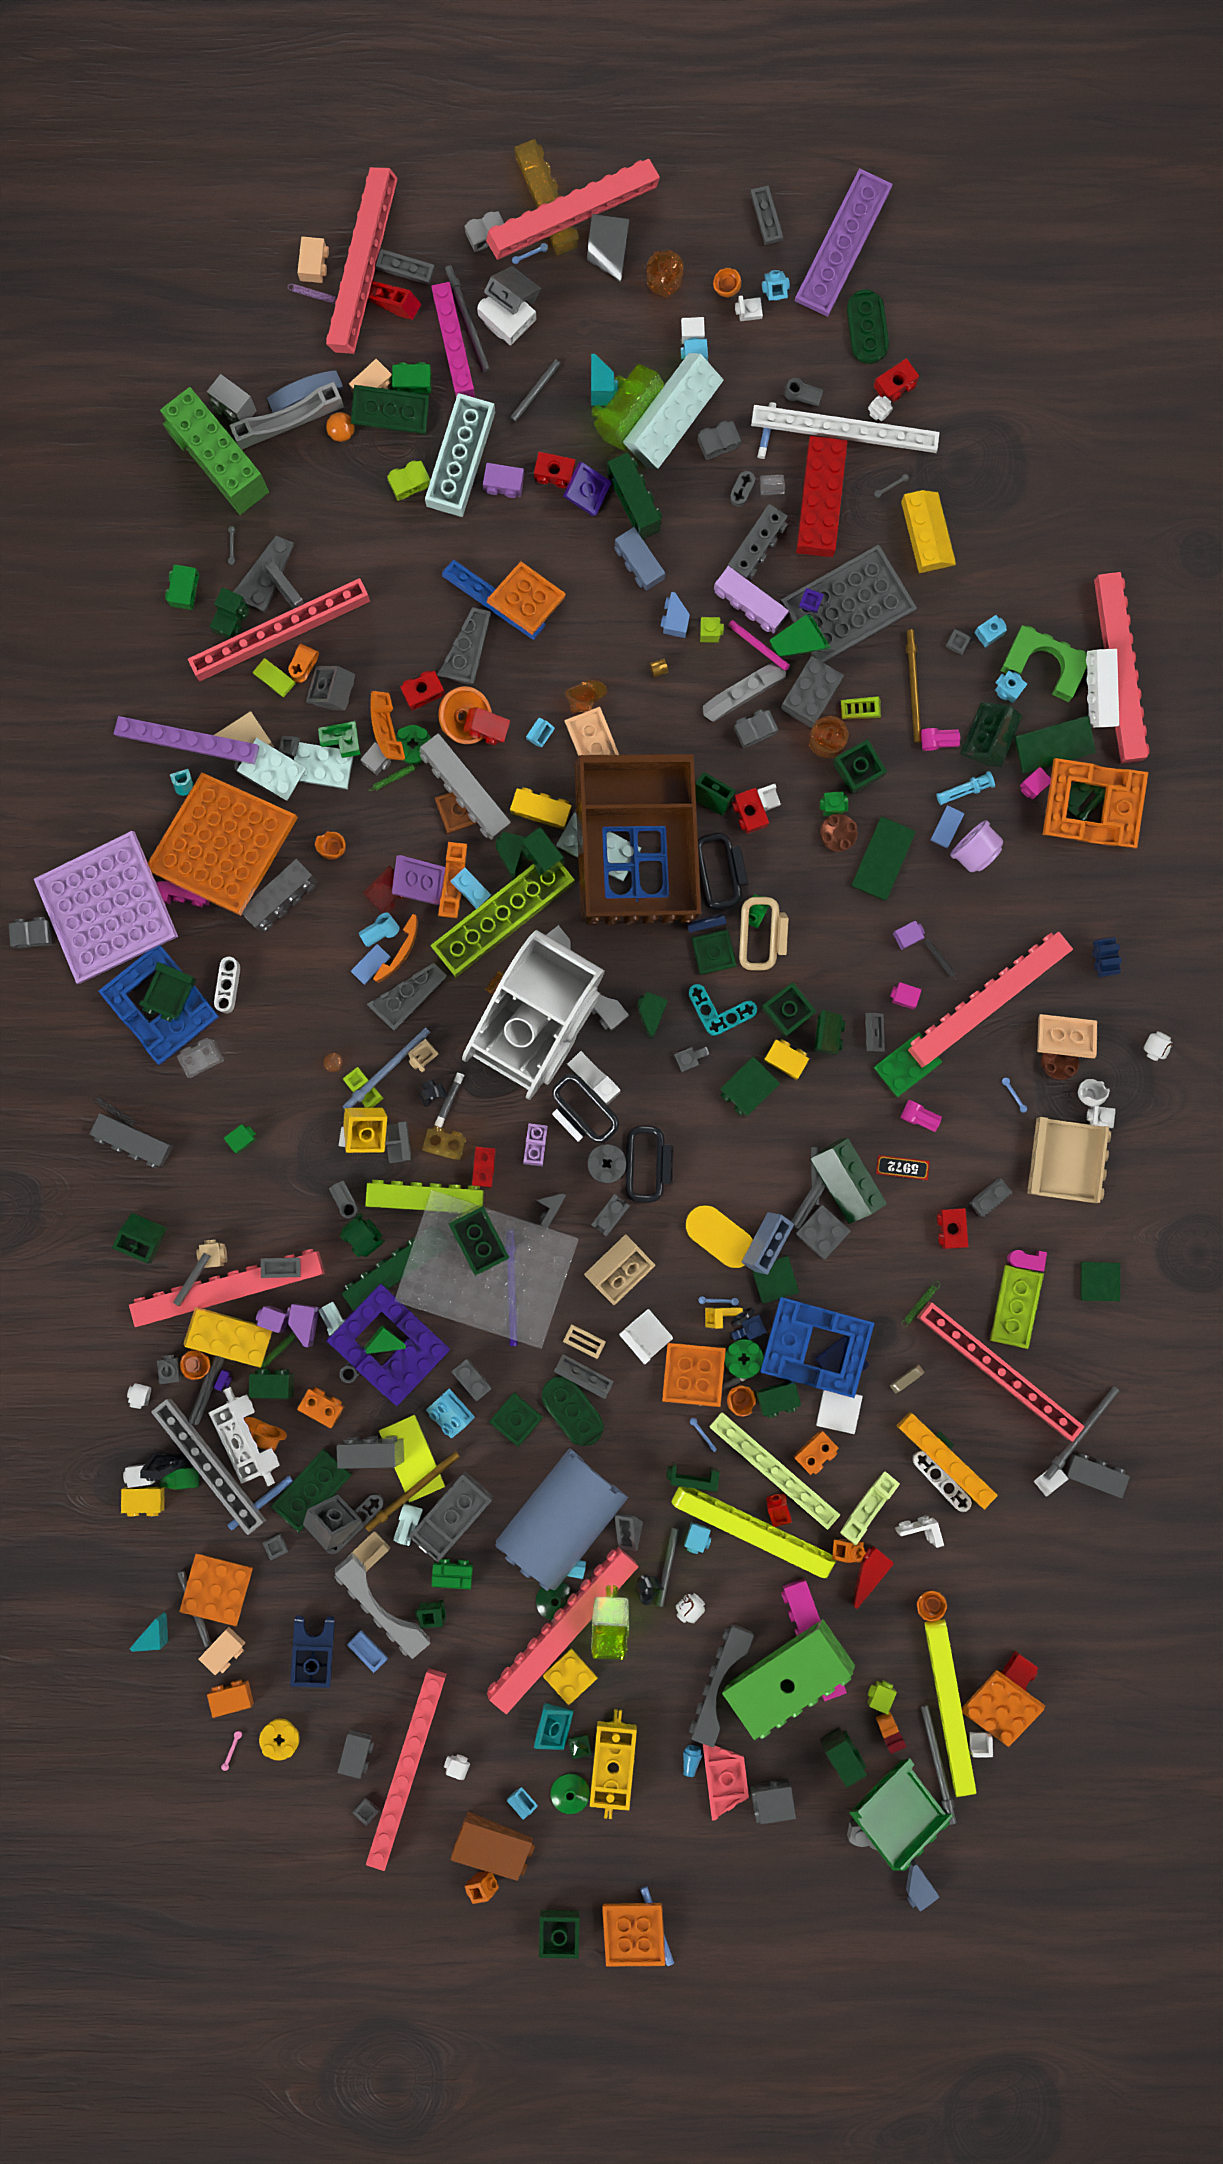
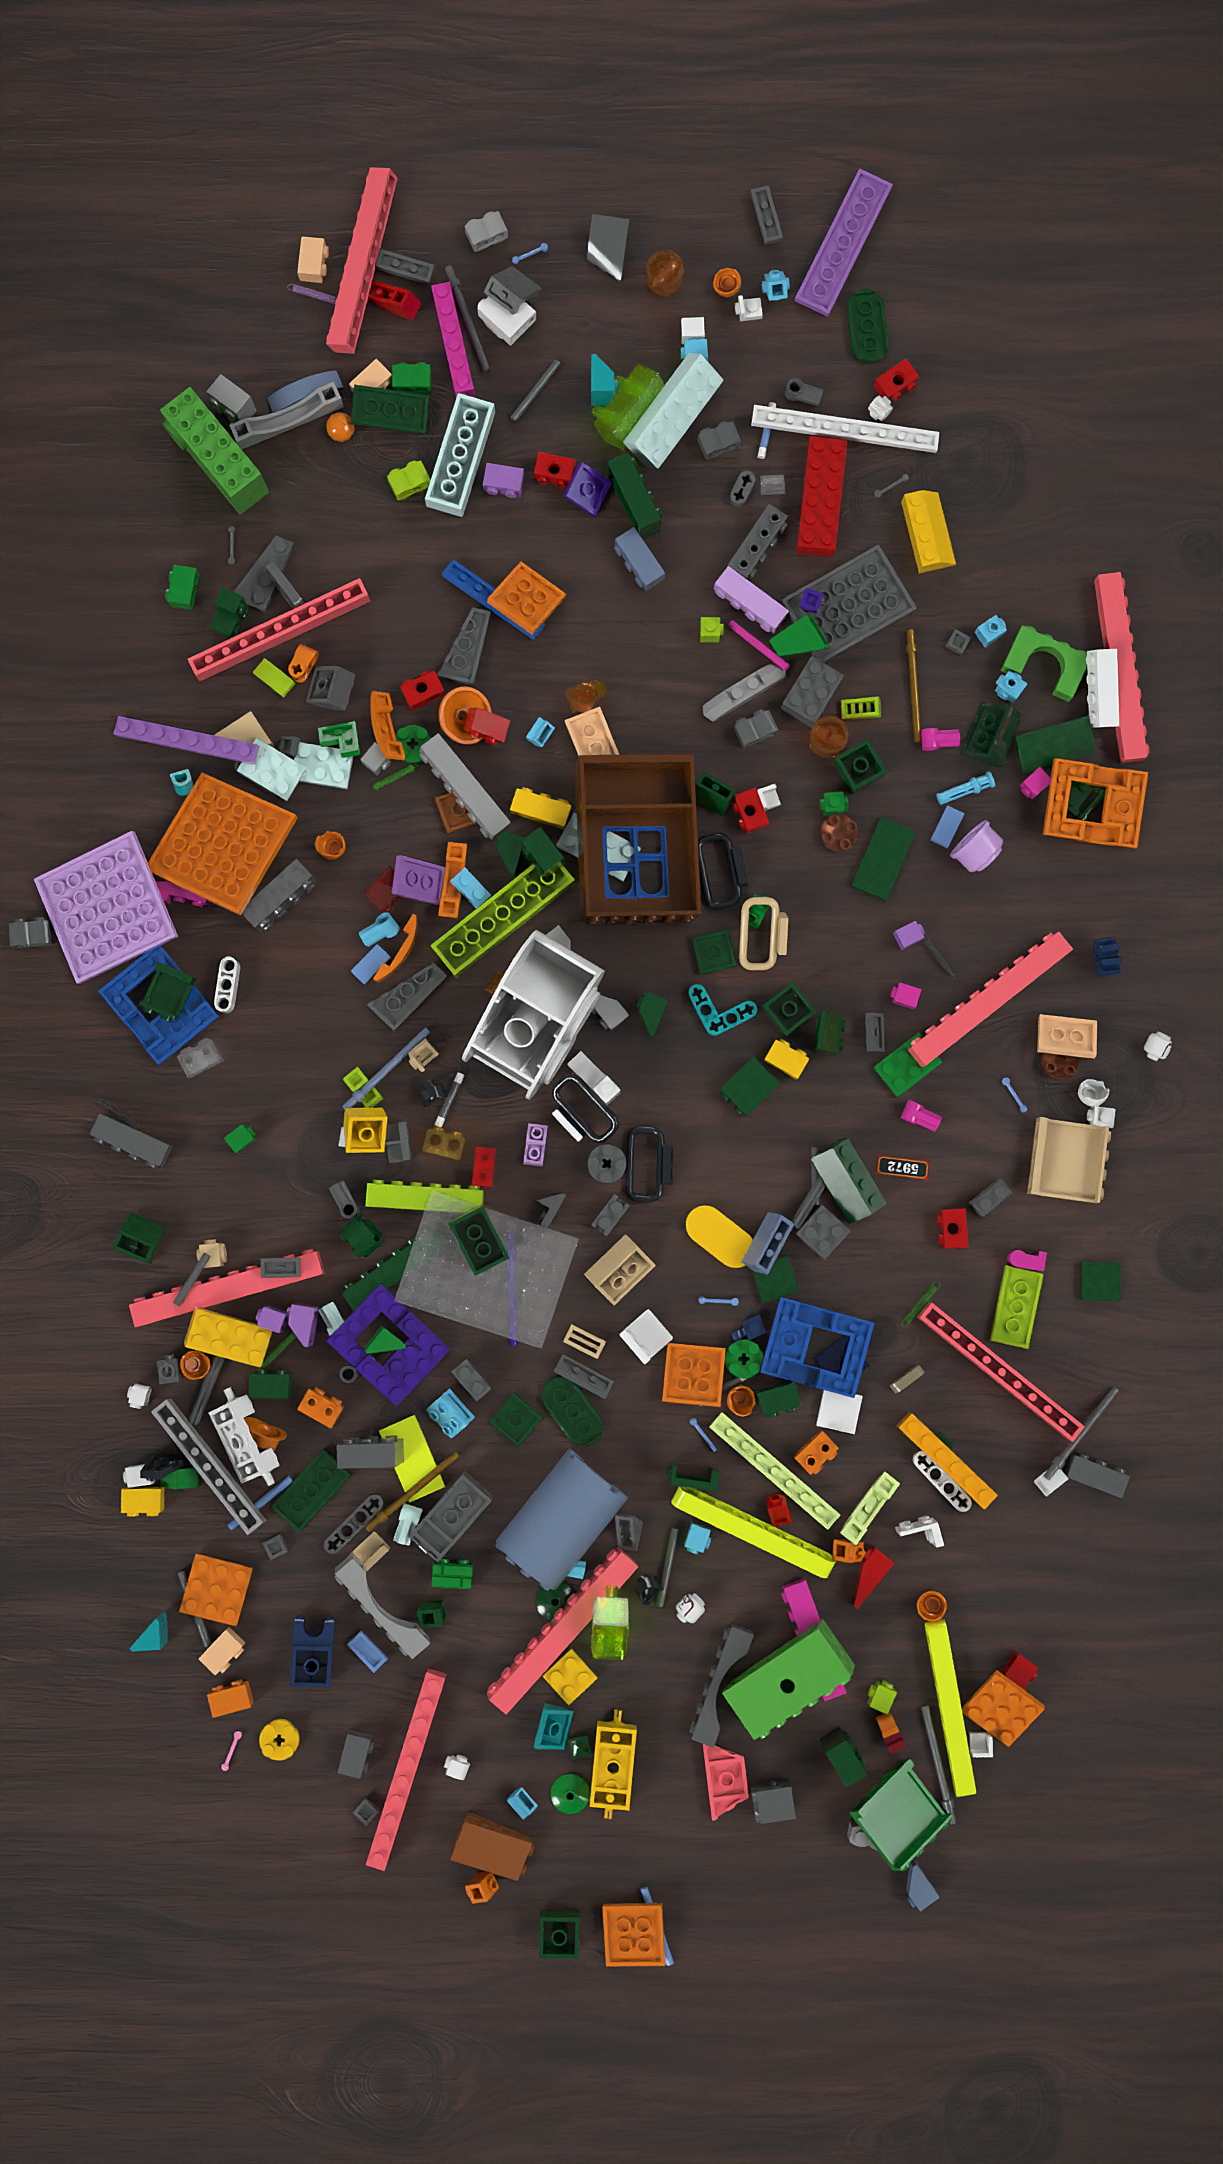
(224, 1380): dark purple plate -> none
(331, 1522): dark grey slope -> none
(333, 1062): clear orange plate -> none
(543, 189): clear yellow brick -> none
(572, 209): coral brick -> none
(658, 667): pearl gold hose -> none
(677, 617): medium blue slope -> none
(688, 1058): dark grey plate -> none
(691, 1759): dark azure cone -> none
(706, 923): dark blue tile -> none
(714, 1316): yellow piece -> none

